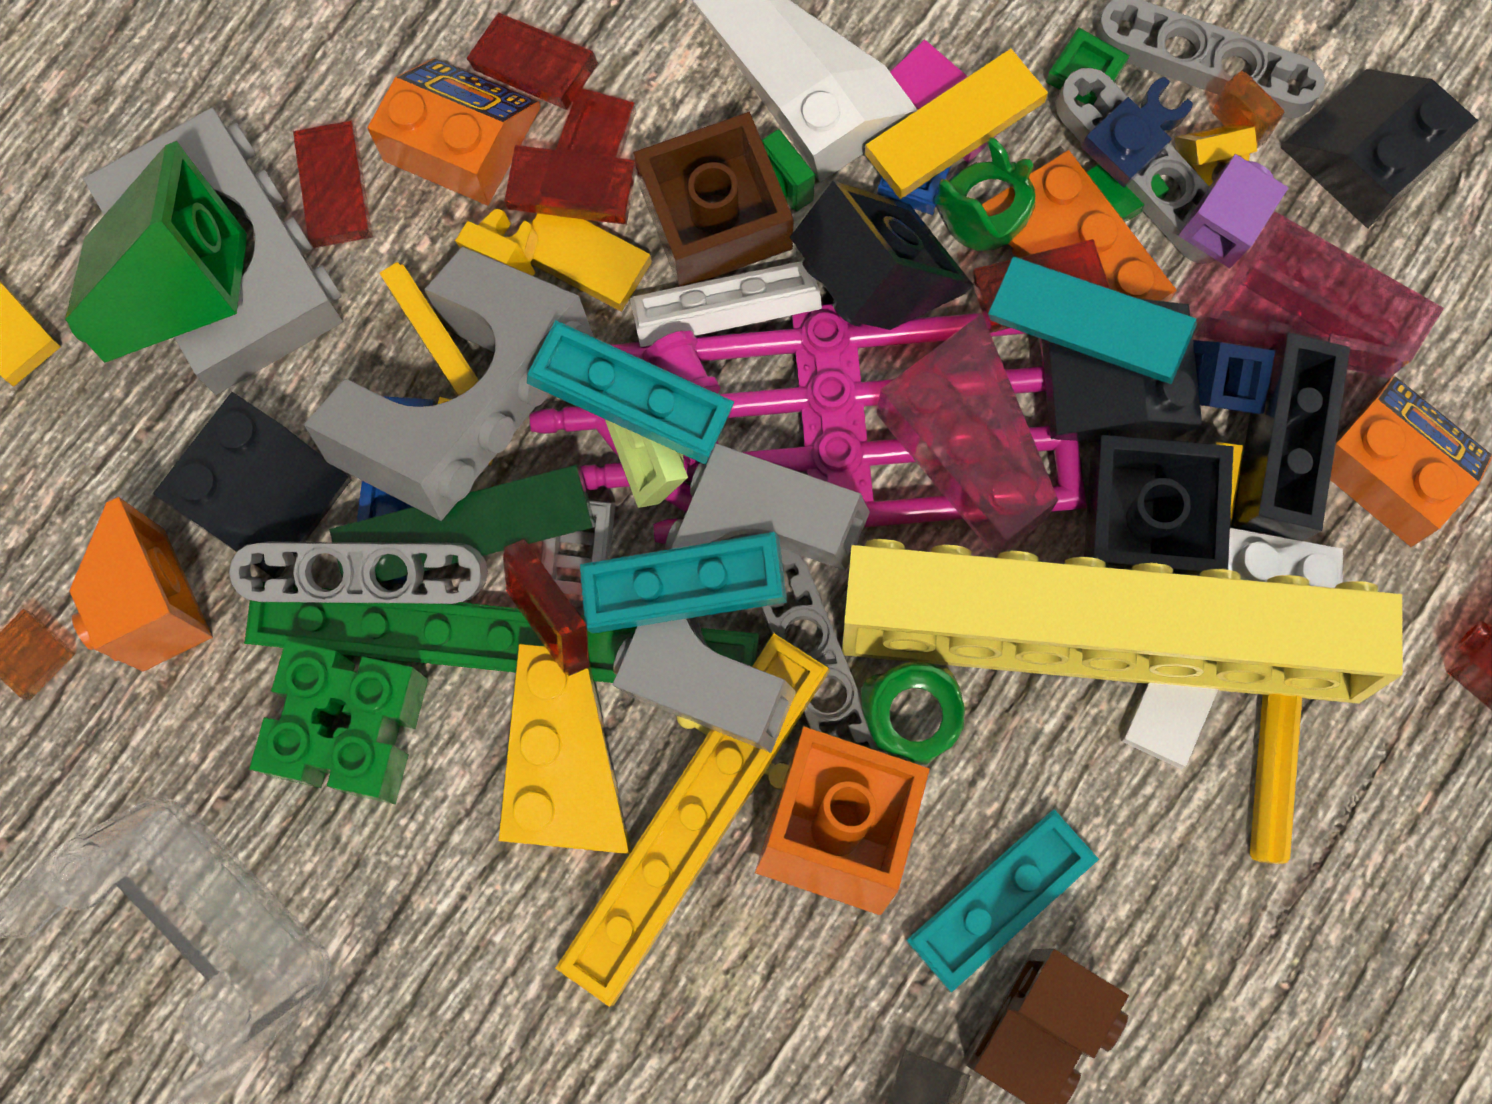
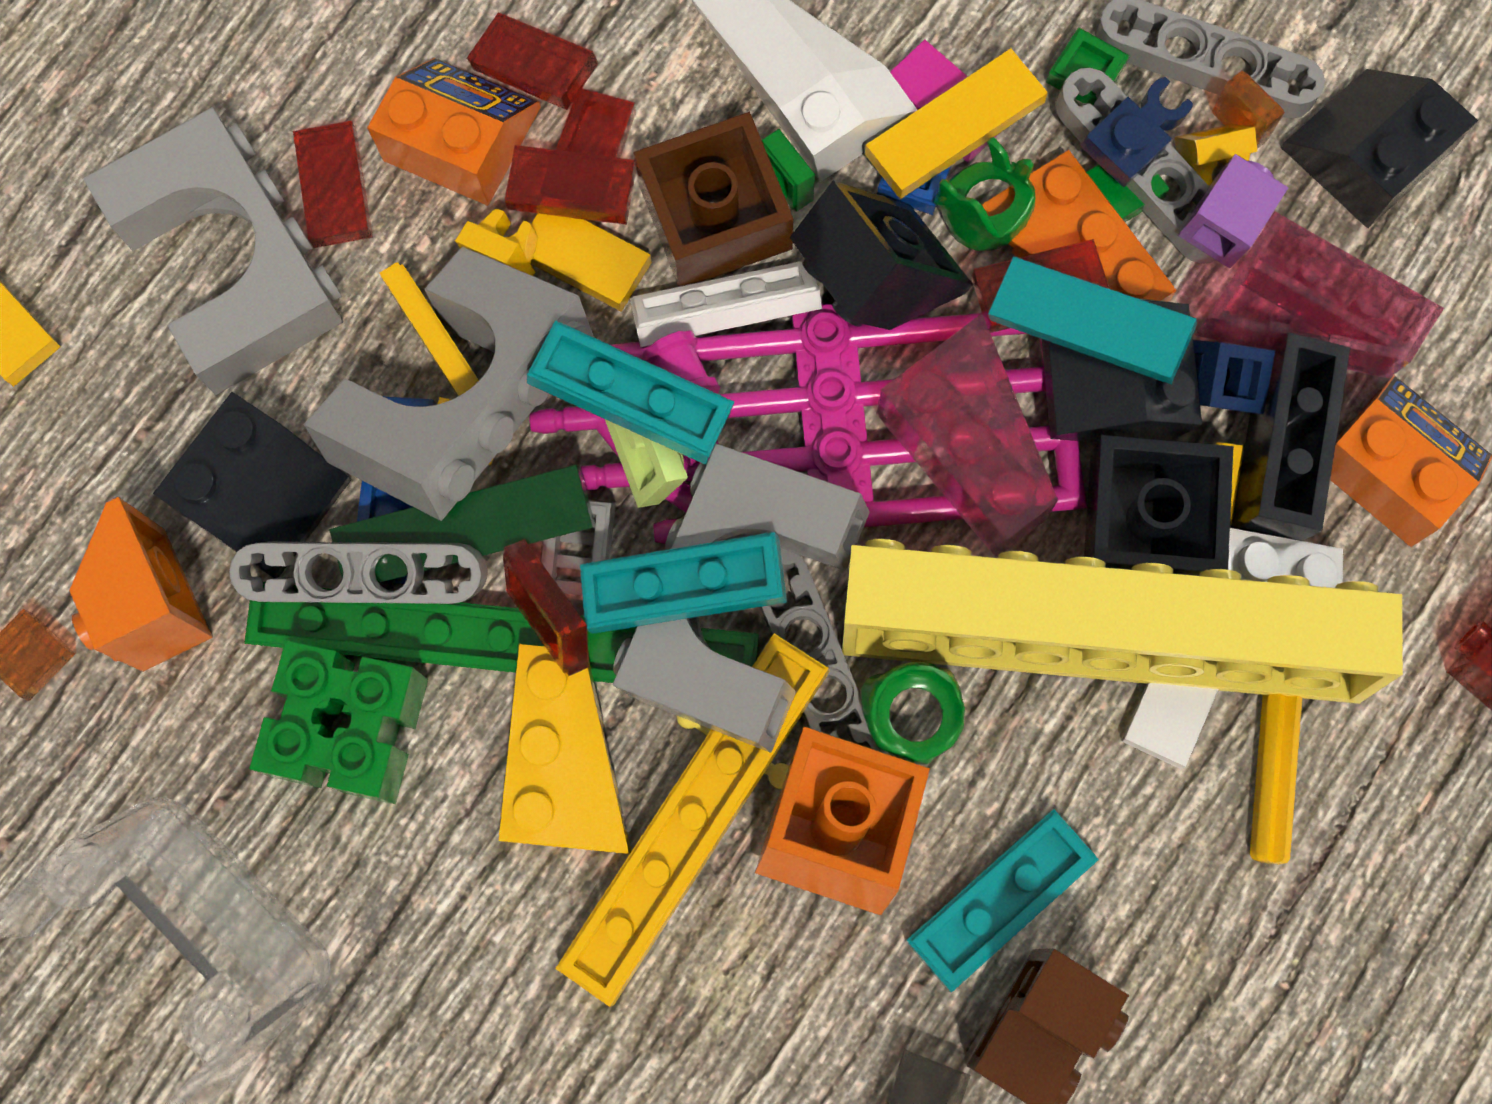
(157, 261): green slope -> none

